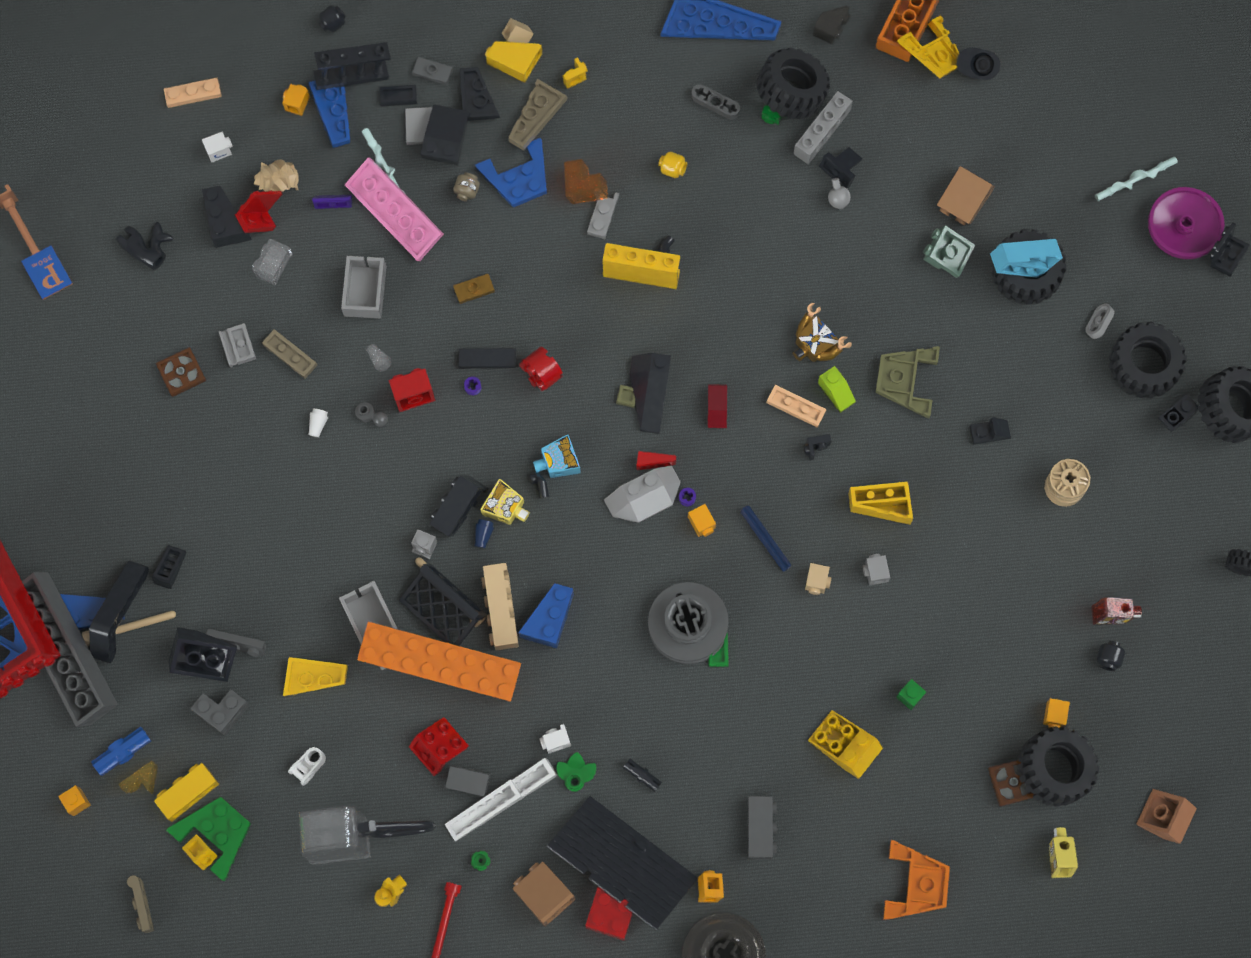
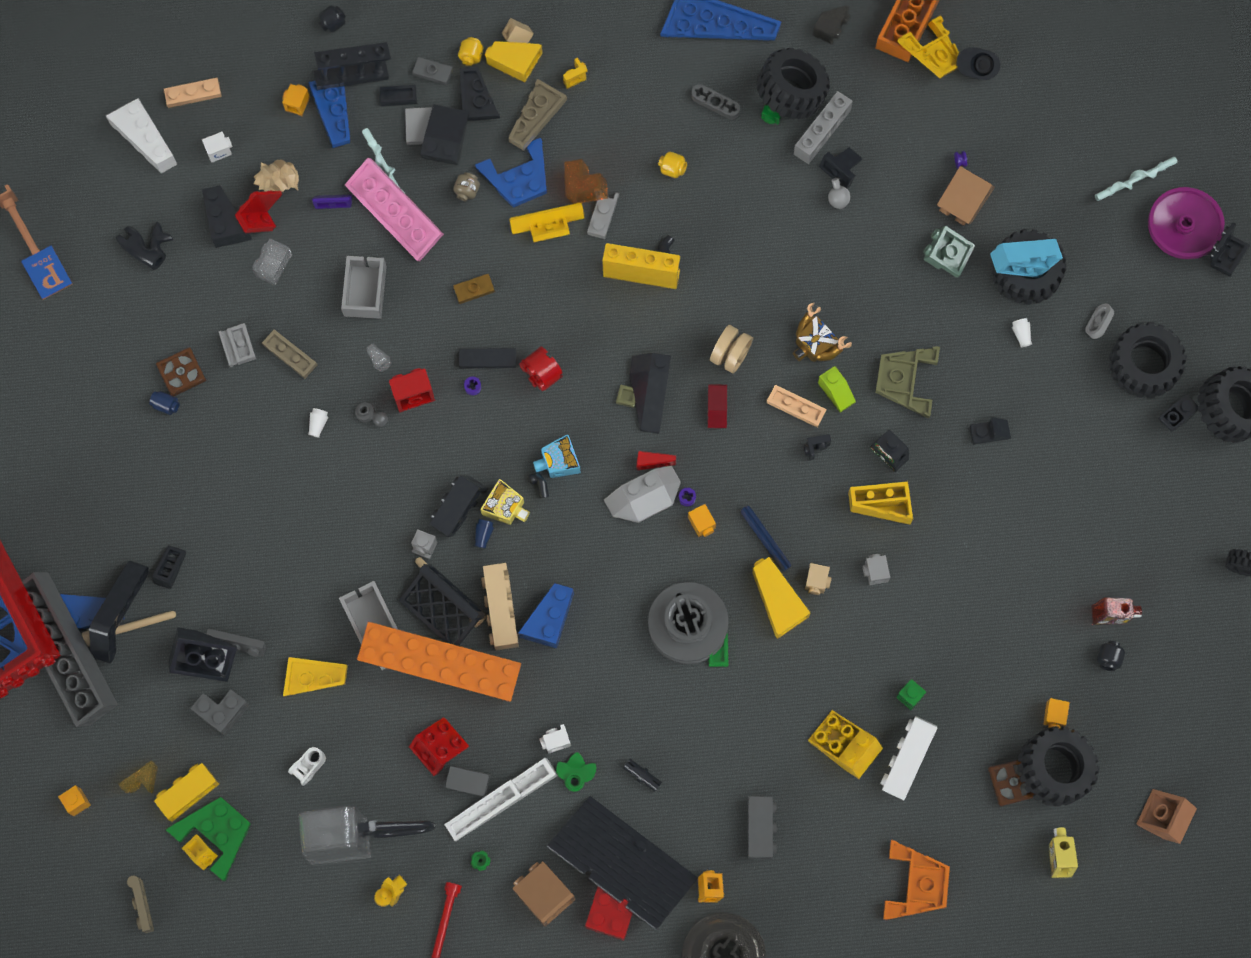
(121, 751): blue piece -> none
(137, 128): none -> white wedge
(164, 402): none -> dark blue brick
(470, 51): none -> yellow head
(547, 223): none -> yellow bracket
(731, 349): none -> tan wheel
(780, 600): none -> yellow slope
(890, 450): none -> black torso
(909, 757): none -> white wedge
(960, 159): none -> dark purple bush
(1022, 331): none -> white cone
(1060, 490): tan wheel -> none

